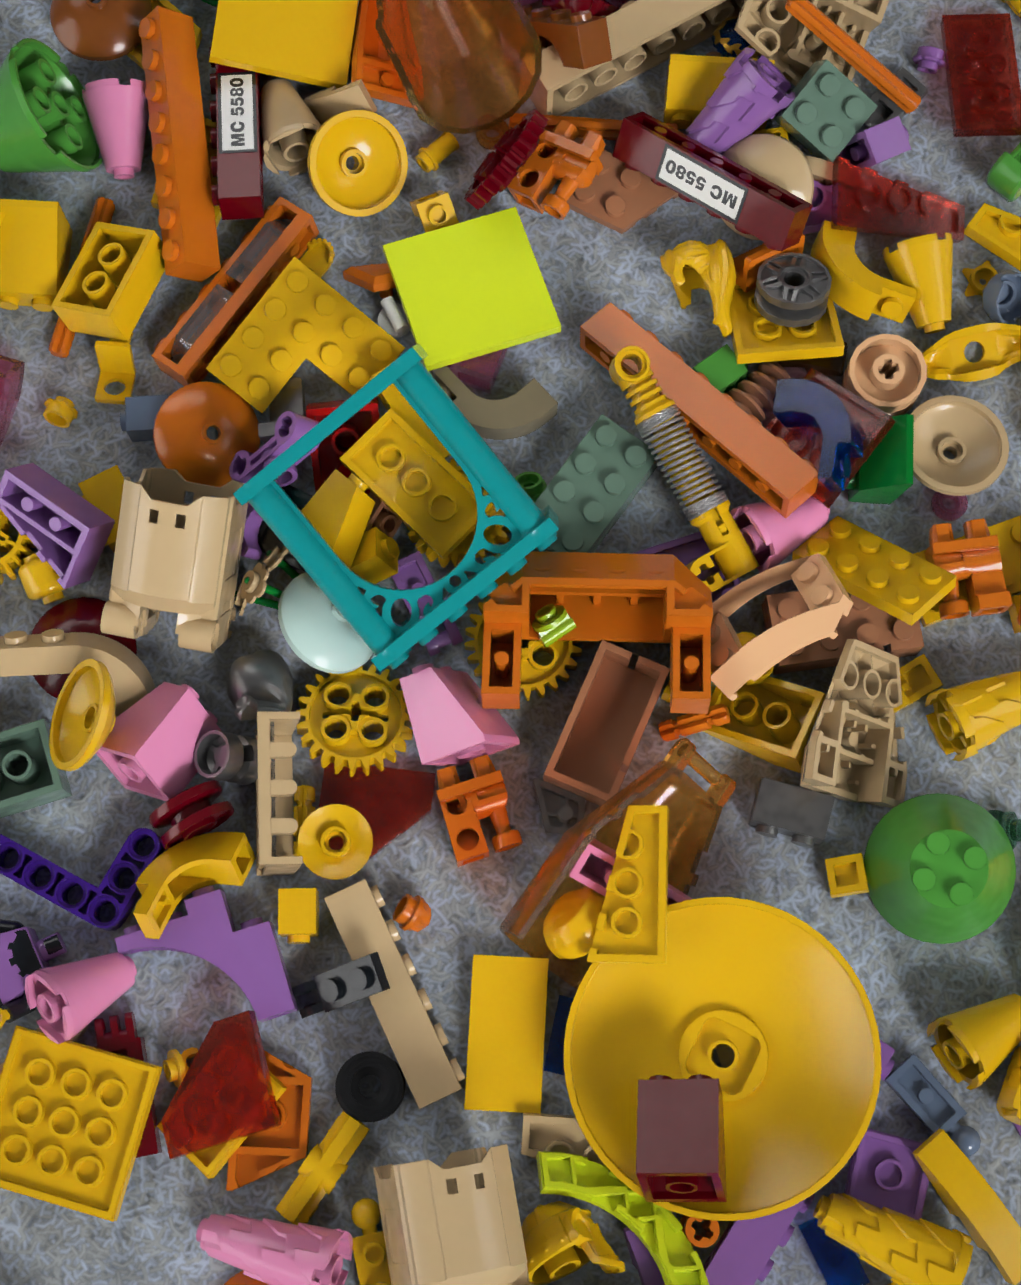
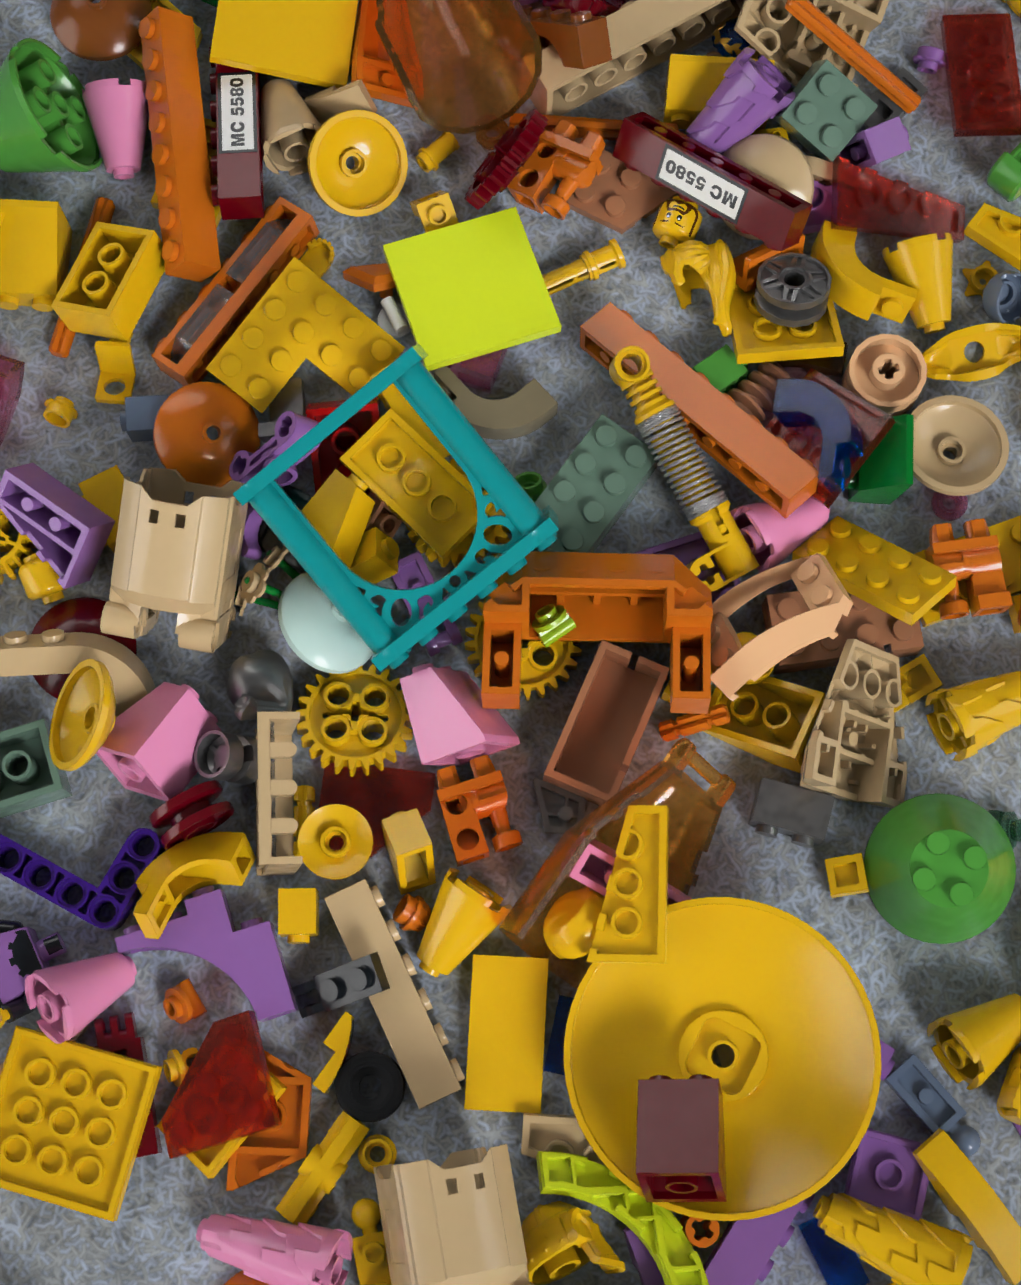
(183, 1002): none -> orange plate
(340, 1042): none -> yellow slope
(369, 1143): none -> yellow plate
(409, 850): none -> yellow slope
(458, 922): none -> yellow cone
(588, 266): none -> yellow pin
(676, 222): none -> yellow head

